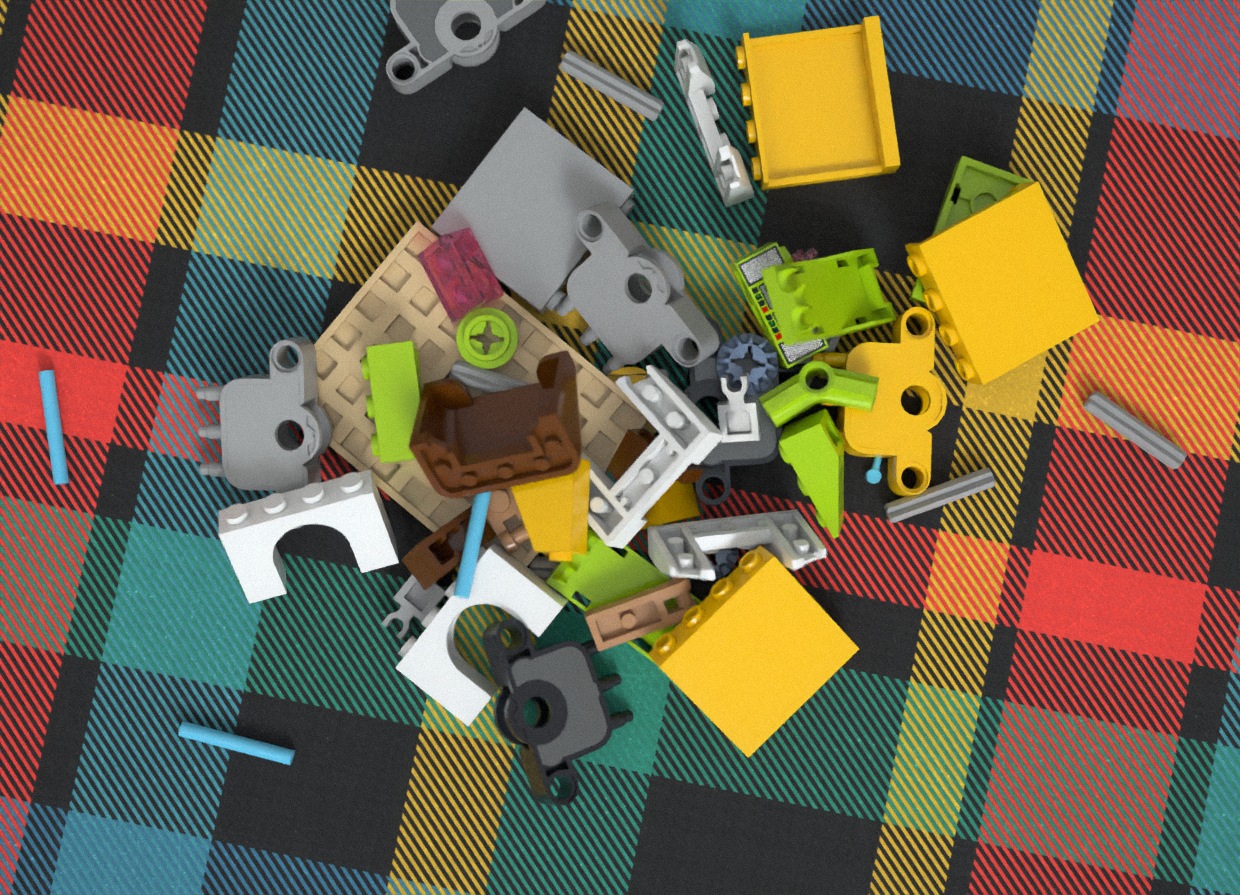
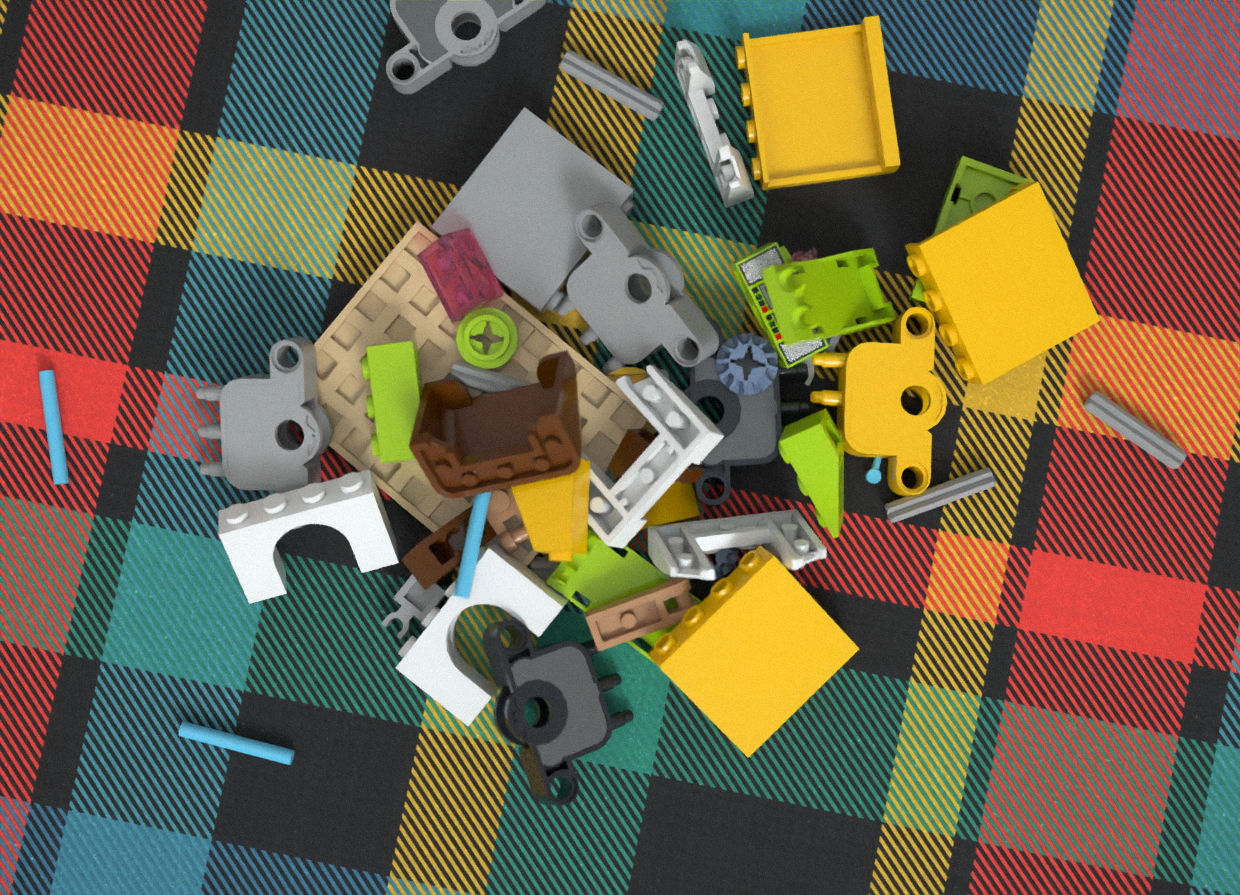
(738, 417): plate -> none
(842, 389): lime piece -> none

